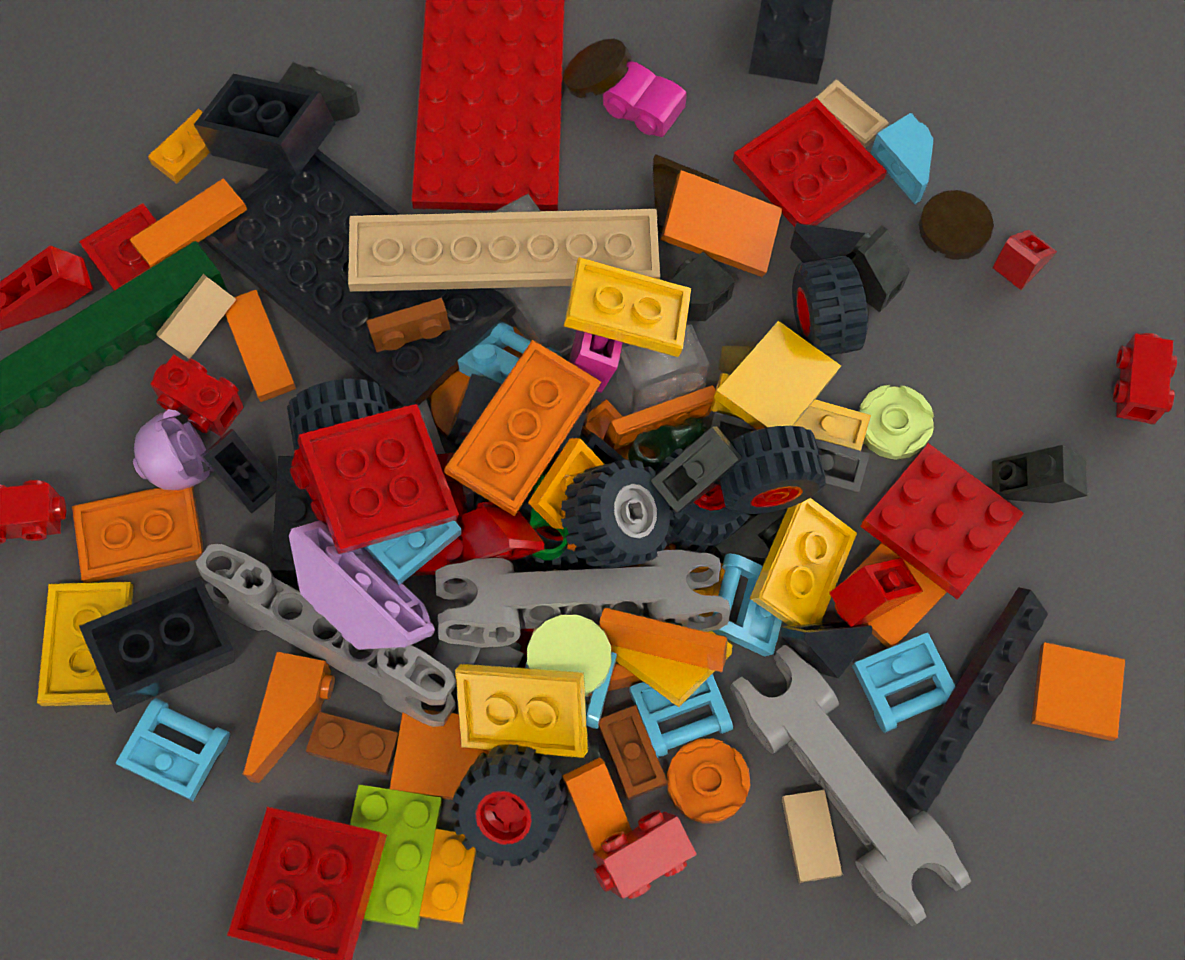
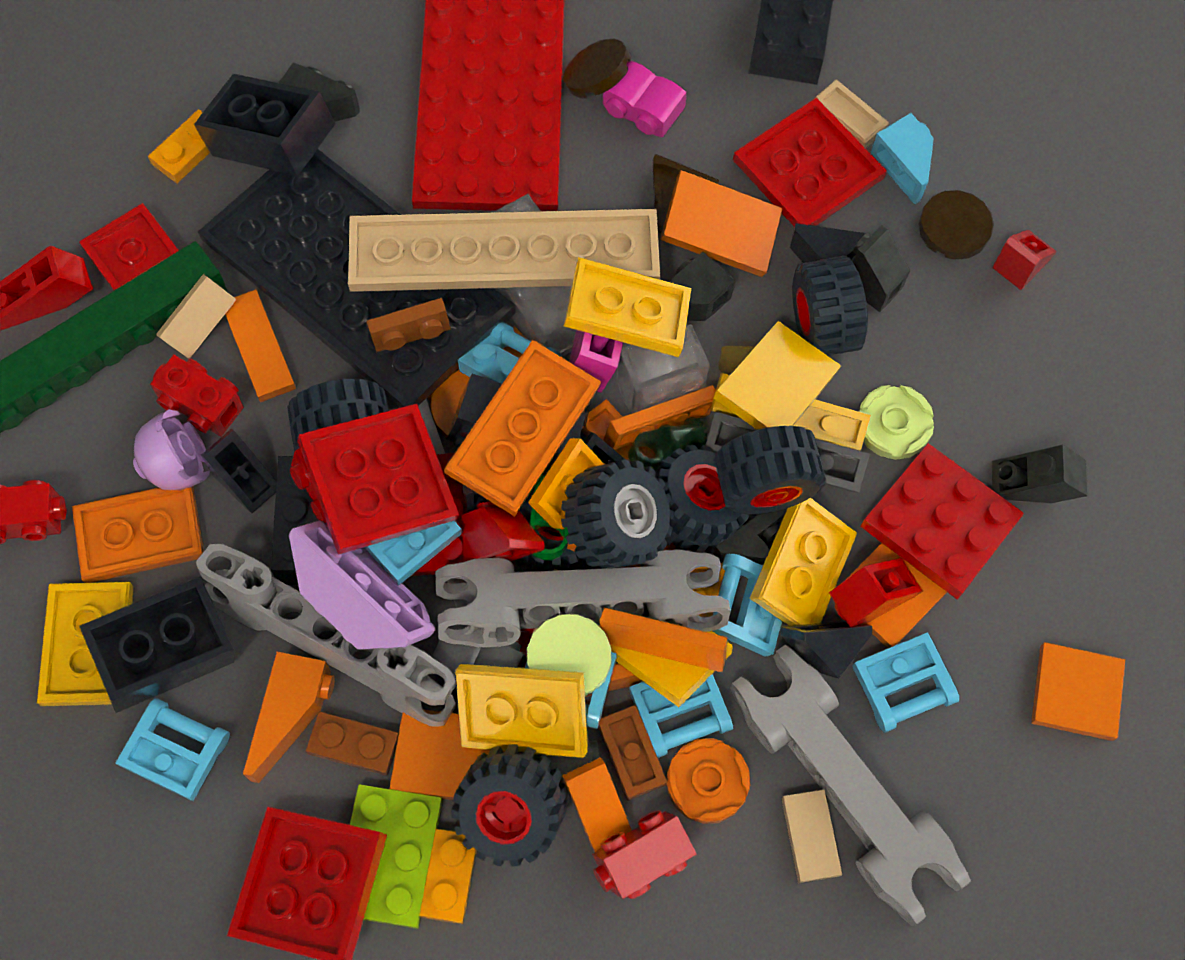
(189, 223): orange tile -> none
(696, 469): pearl dark grey slope -> none
(971, 700): black plate -> none
(1145, 378): red brick -> none

